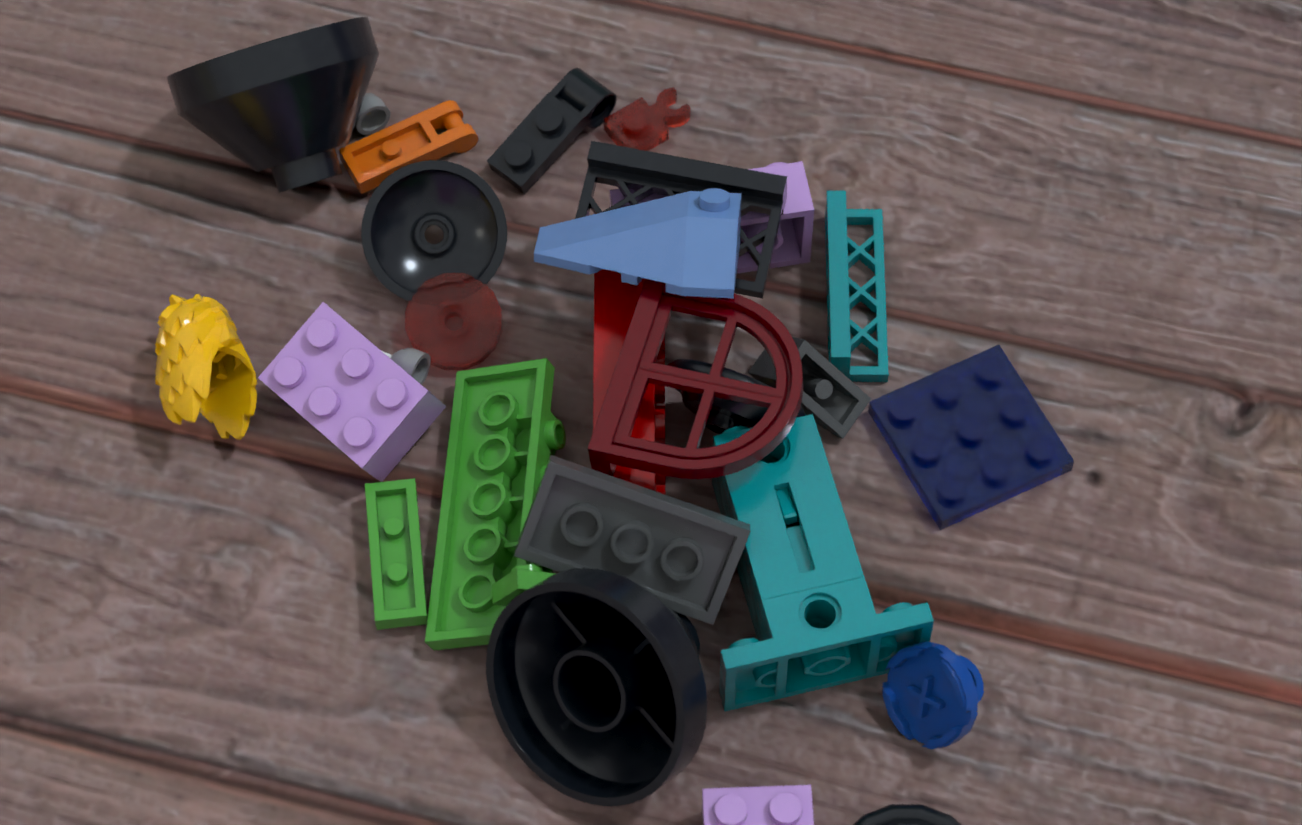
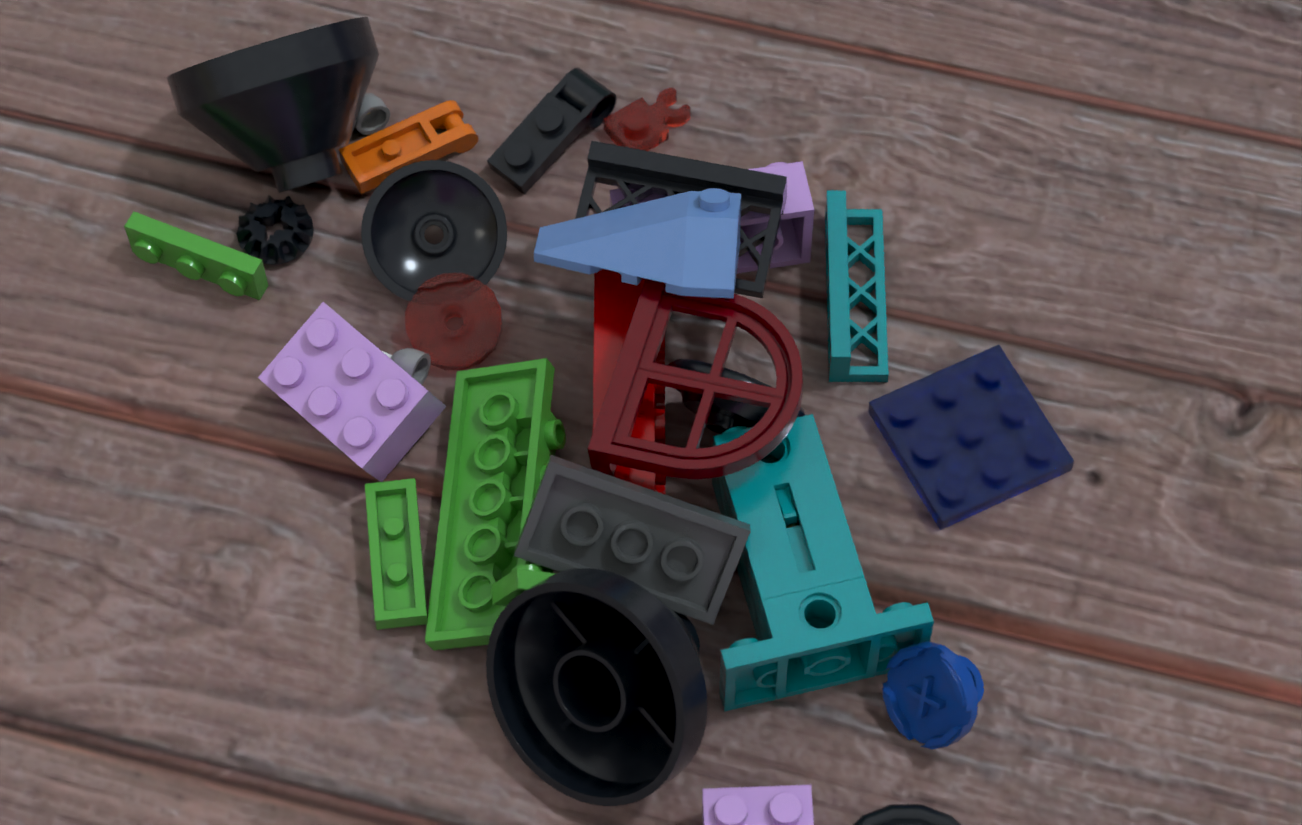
(196, 256): none -> bright green plate
(204, 366): yellow head -> none
(283, 244): none -> black gear
(826, 390): dark grey slope -> none

